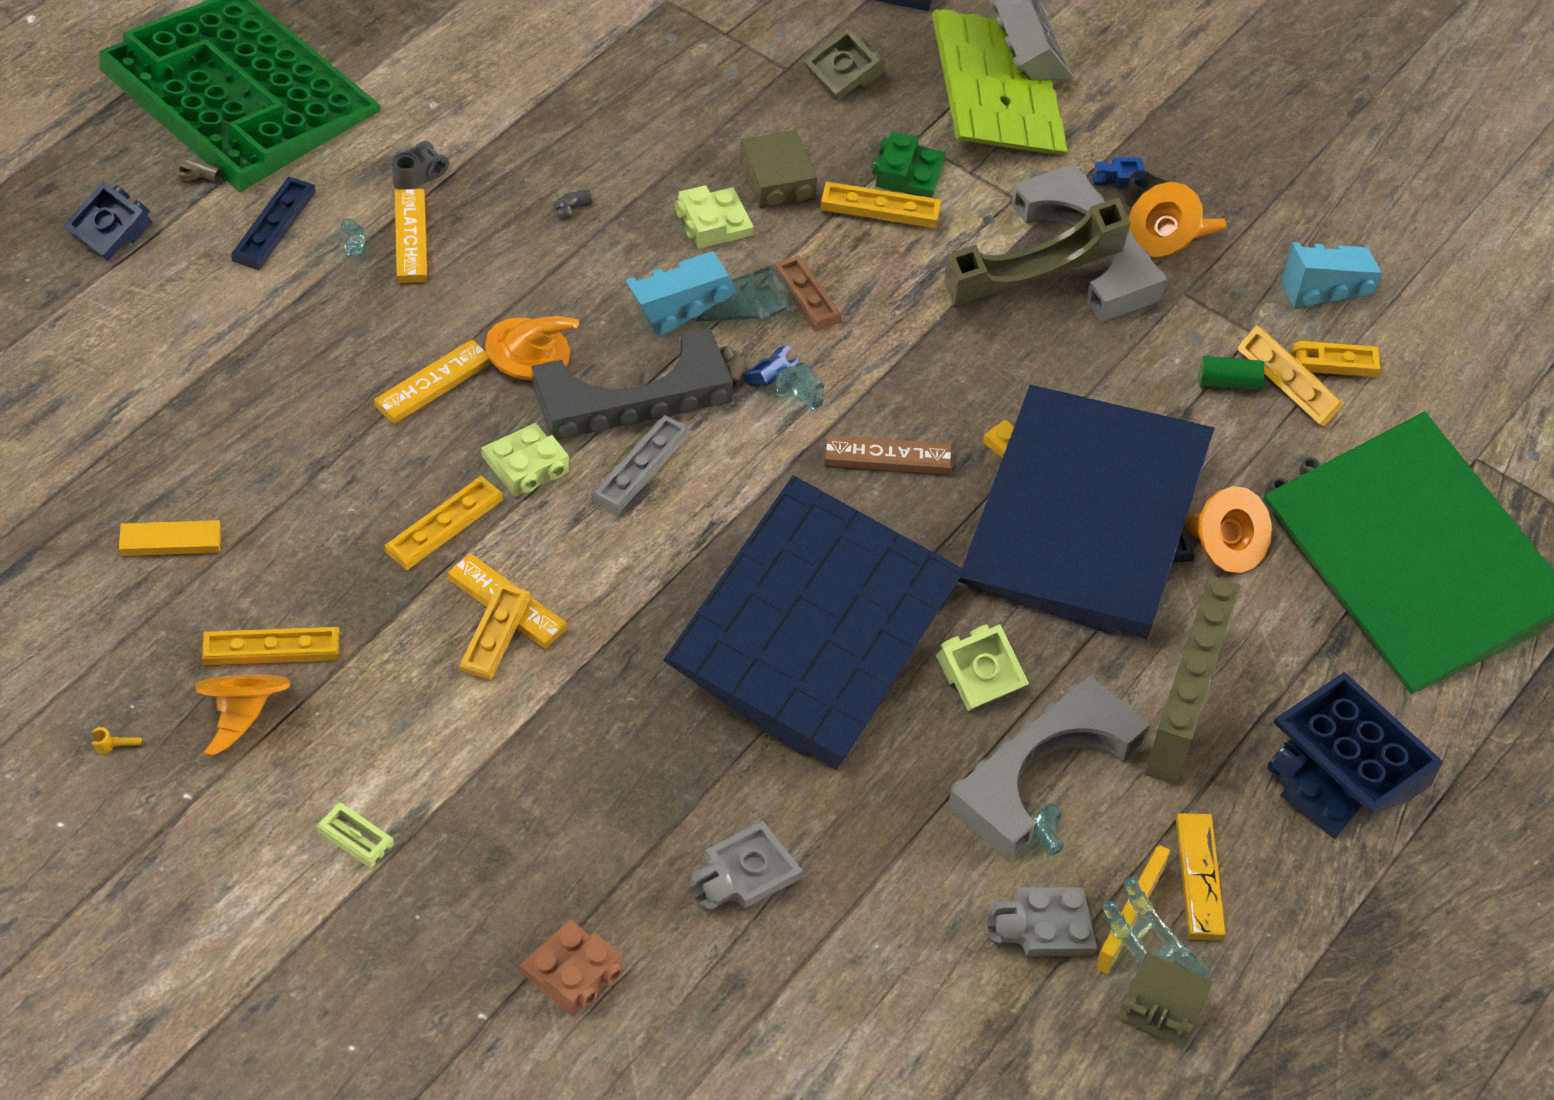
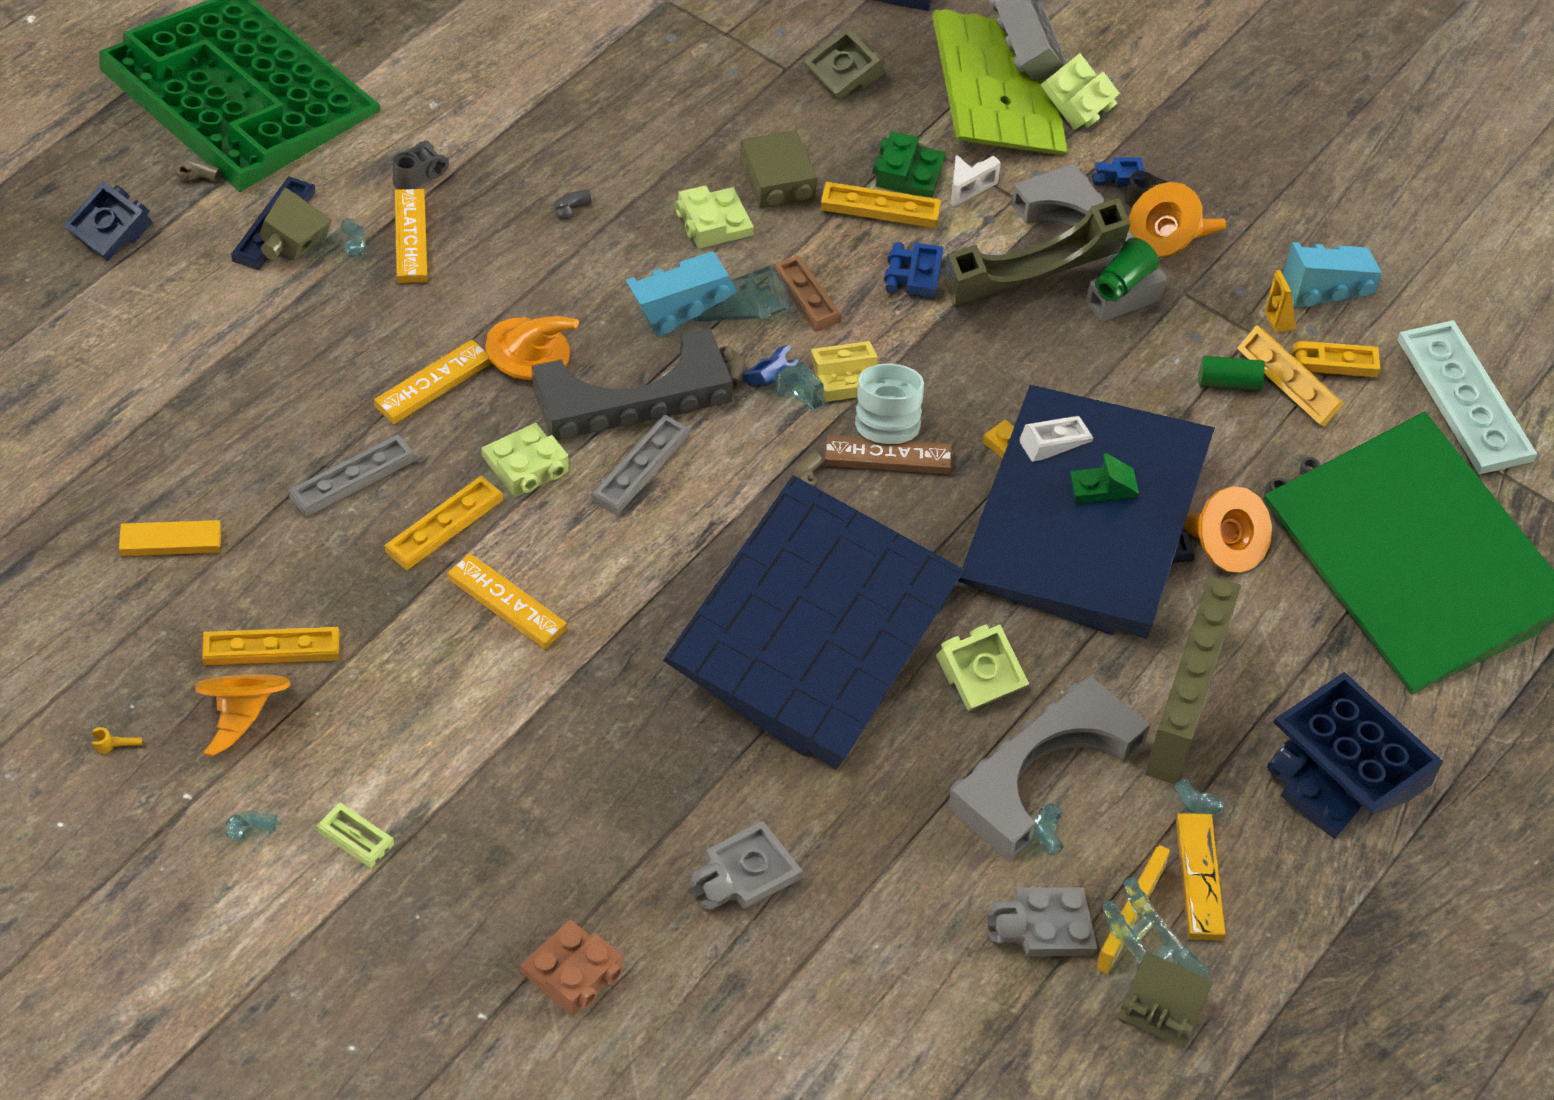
(250, 819): none -> clear light blue arm
(292, 227): none -> olive torso
(351, 475): none -> light grey tile
(495, 631): yellow tile -> none
(805, 468): none -> dark tan arm
(841, 366): none -> light yellow slope
(889, 403): none -> light aqua wheel
(923, 272): none -> blue plate
(972, 181): none -> white slope
(1054, 437): none -> white slope
(1080, 92): none -> yellowish green plate
(1107, 483): none -> green slope
(1127, 269): none -> green plant
(1195, 801): none -> clear light blue arm
(1279, 305): none -> yellow slope
(1466, 397): none -> light aqua plate

